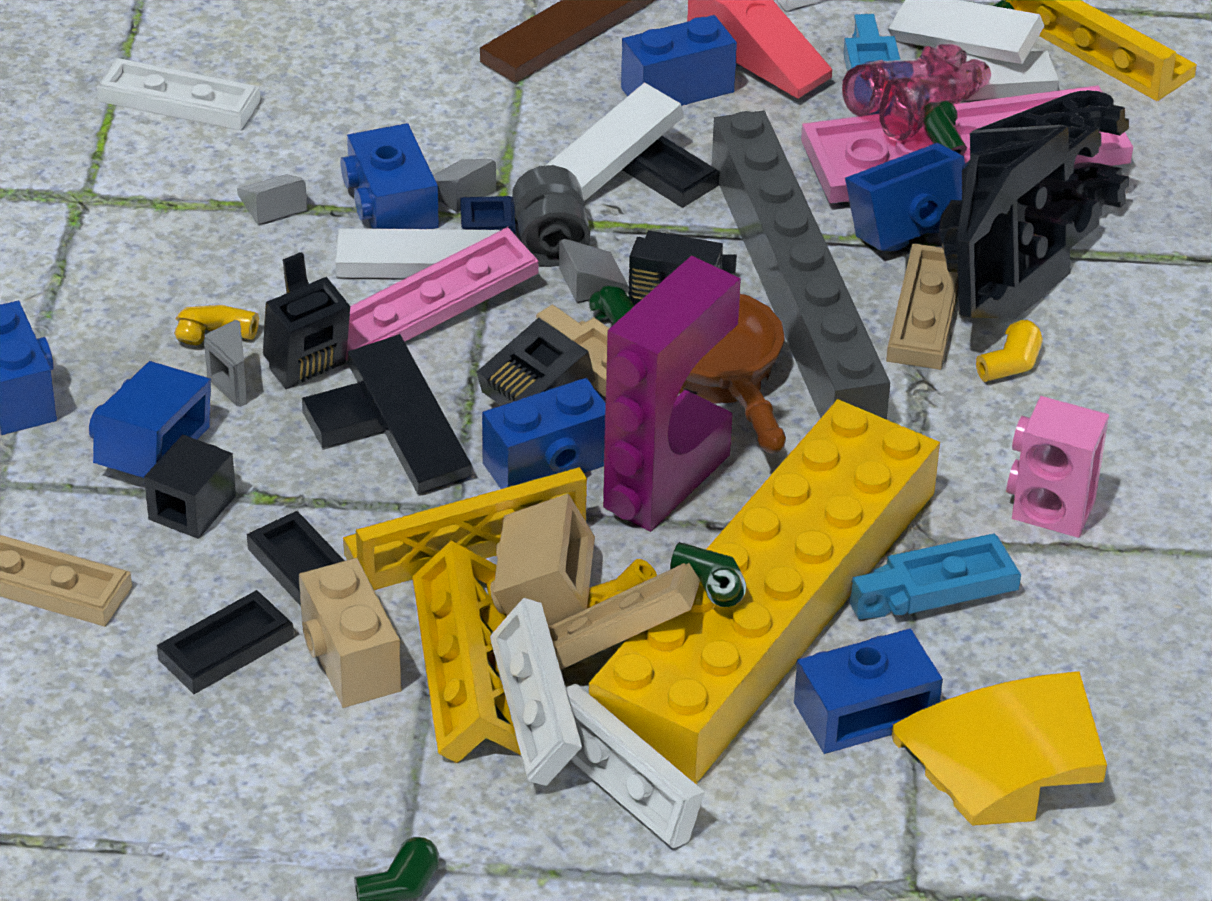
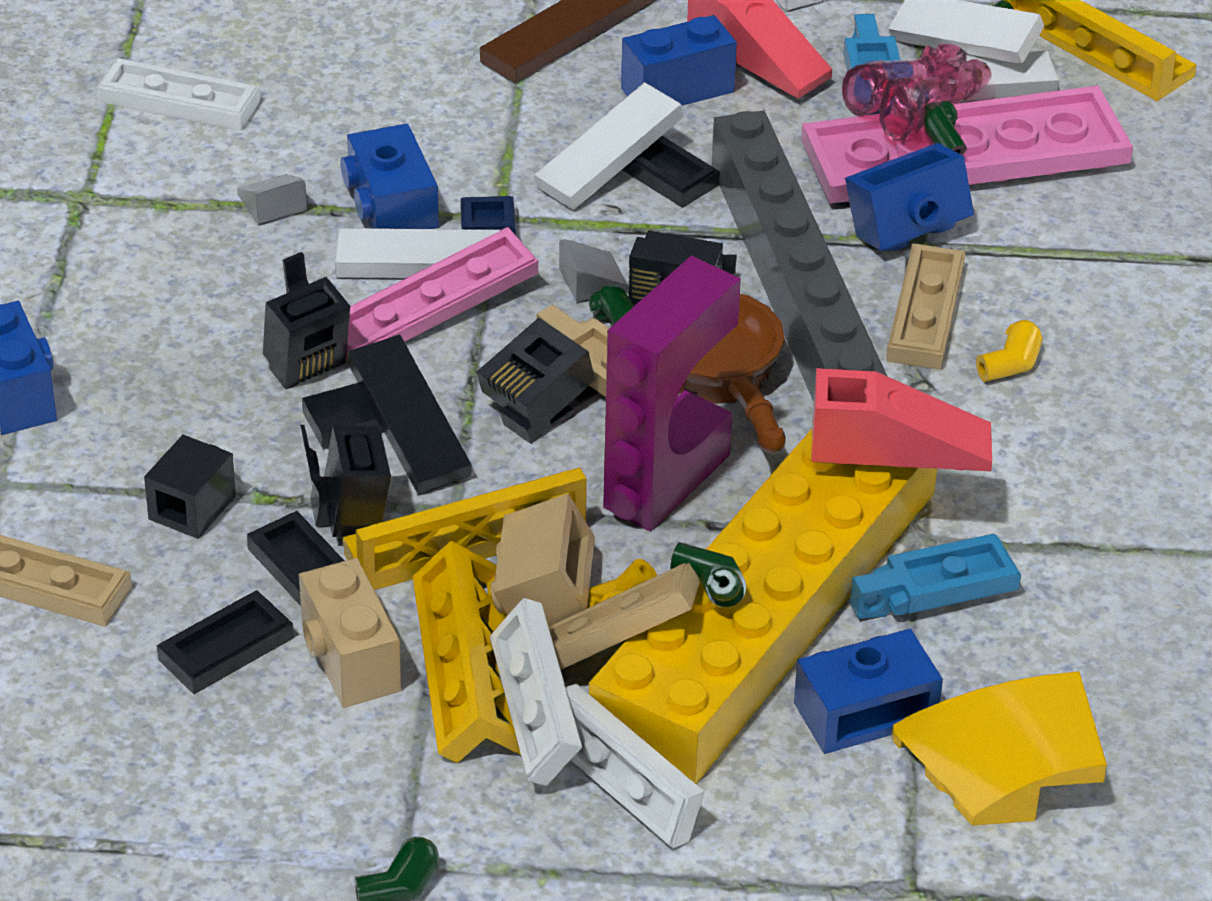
(149, 417): blue brick -> none
(197, 319): yellow arm -> none
(226, 361): light grey slope -> none
(354, 479): none -> black piece
(466, 179): light grey slope -> none
(545, 434): blue brick -> none
(548, 210): dark grey wheel -> none
(888, 423): none -> coral slope
(1029, 202): black connector -> none
(1057, 465): bright pink brick -> none

